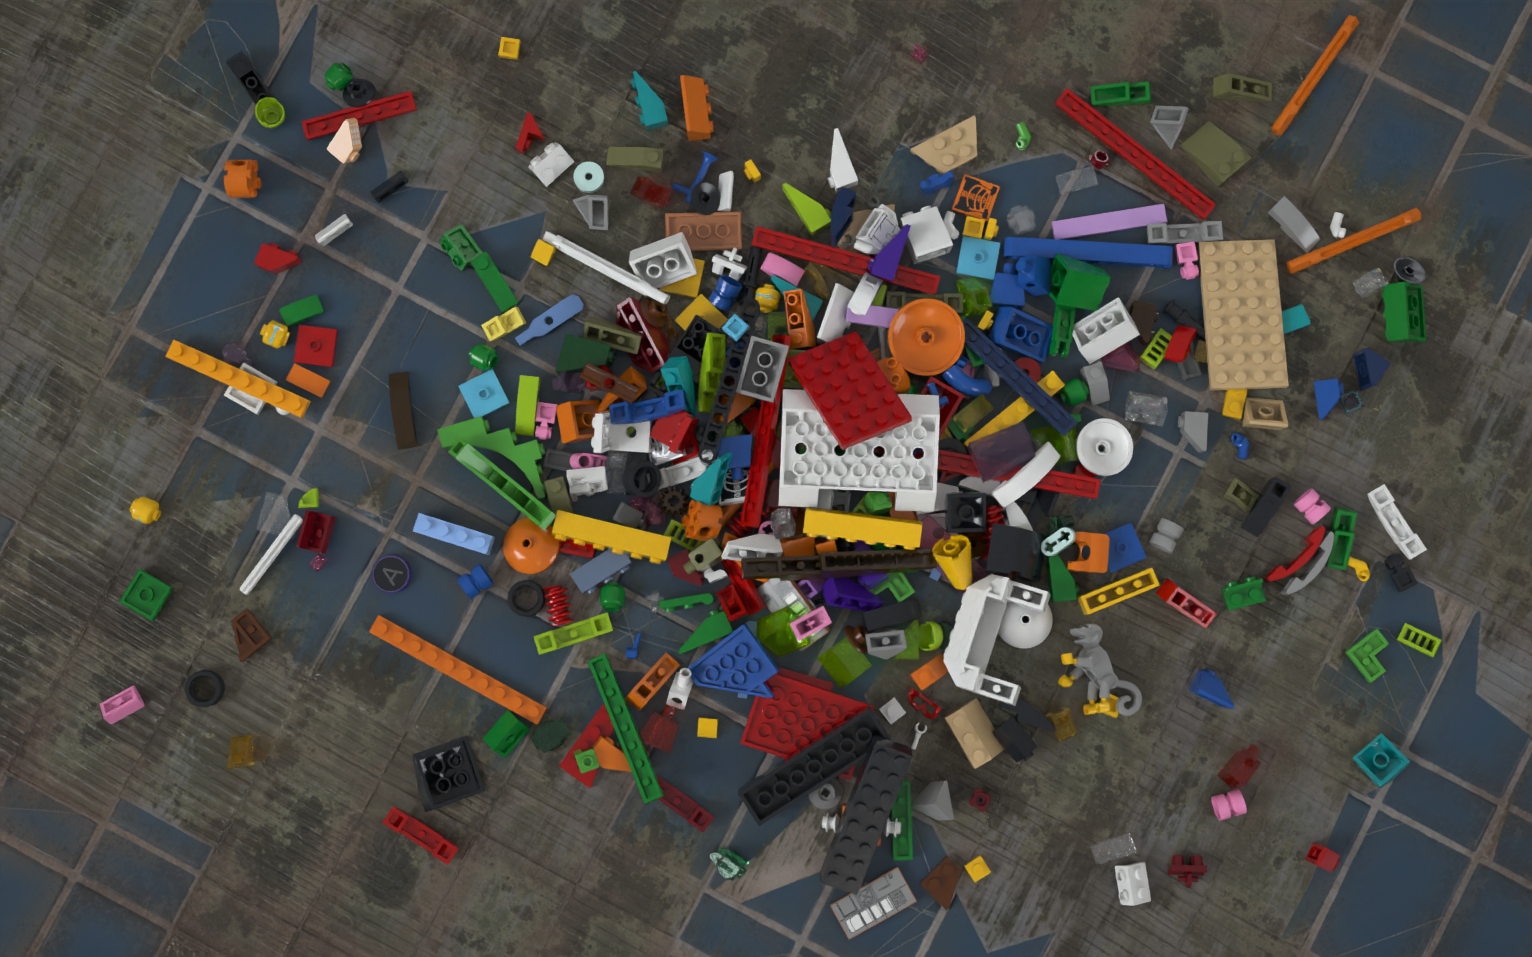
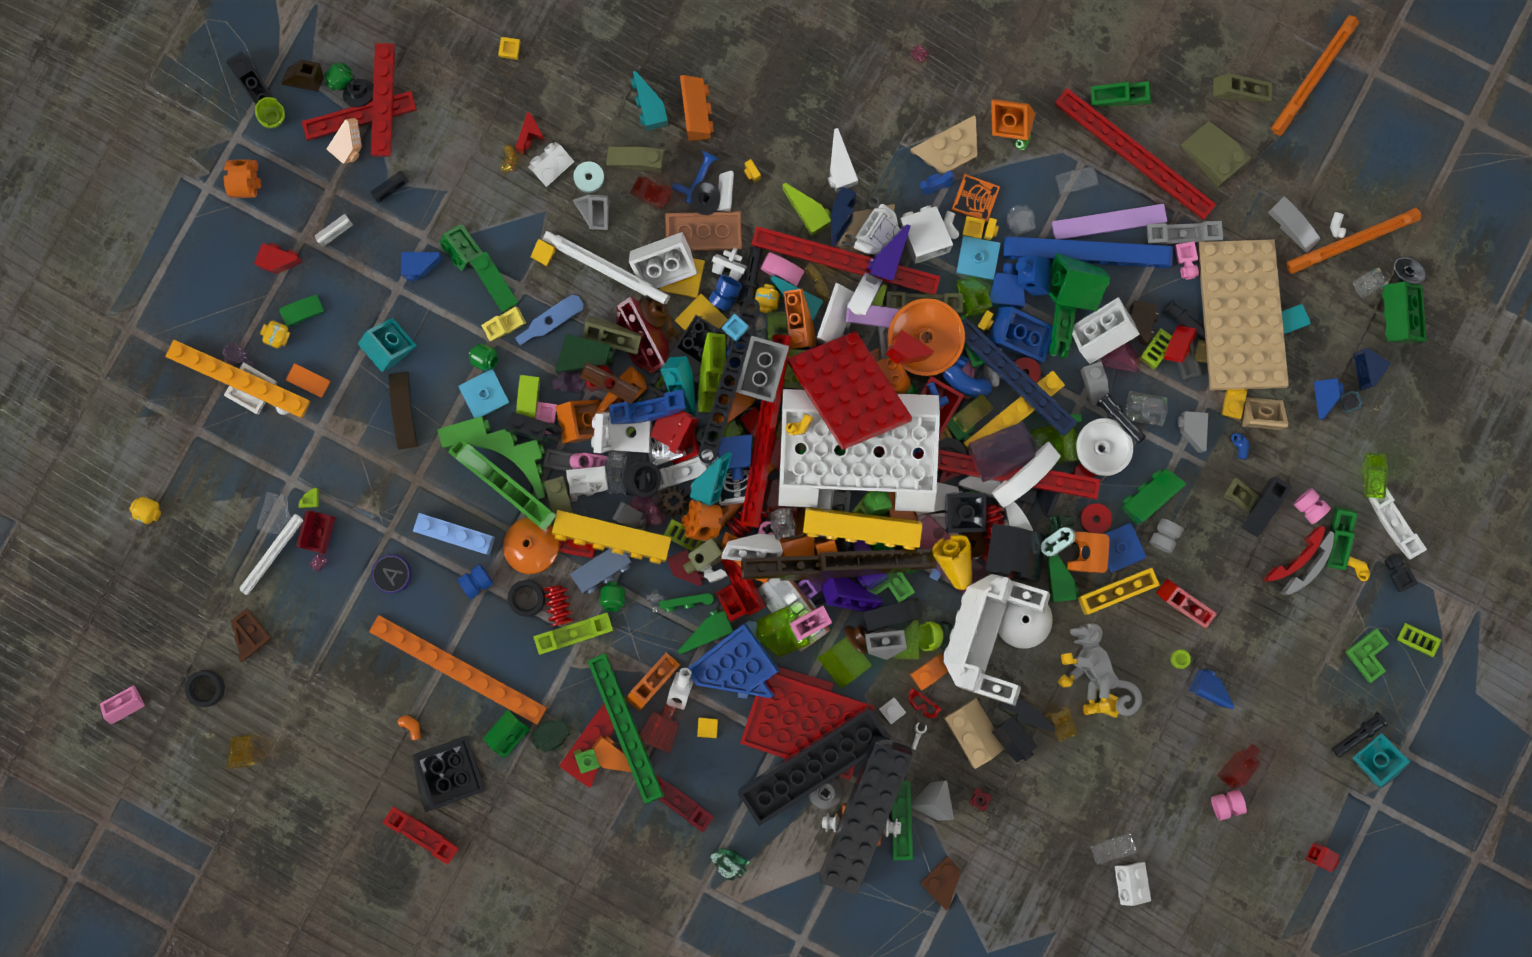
(146, 594): green plate -> none
(304, 75): none -> dark brown slope
(315, 346): red plate -> none
(383, 100): none -> red plate
(386, 344): none -> teal slope
(410, 724): none -> orange arm
(418, 264): none -> blue slope
(510, 161): none -> clear yellow arm
(532, 428): none -> black hinge
(631, 653): blue hand -> none
(799, 427): none -> yellow arm
(873, 903): tile -> none
(907, 349): none -> red slope
(977, 868): yellow plate -> none
(1011, 119): none -> orange slope
(1074, 392): green head -> none
(1099, 159): dark red plate -> none
(1099, 510): none -> red piece
(1116, 412): none -> black pin
(1152, 495): none -> green slope
(1169, 122): light grey slope -> none
(1180, 659): none -> lime tile
(1190, 871): dark red hips -> none
(1243, 594): green bracket -> none
(1366, 729): none -> black pin
(1374, 475): none -> clear neon green slope

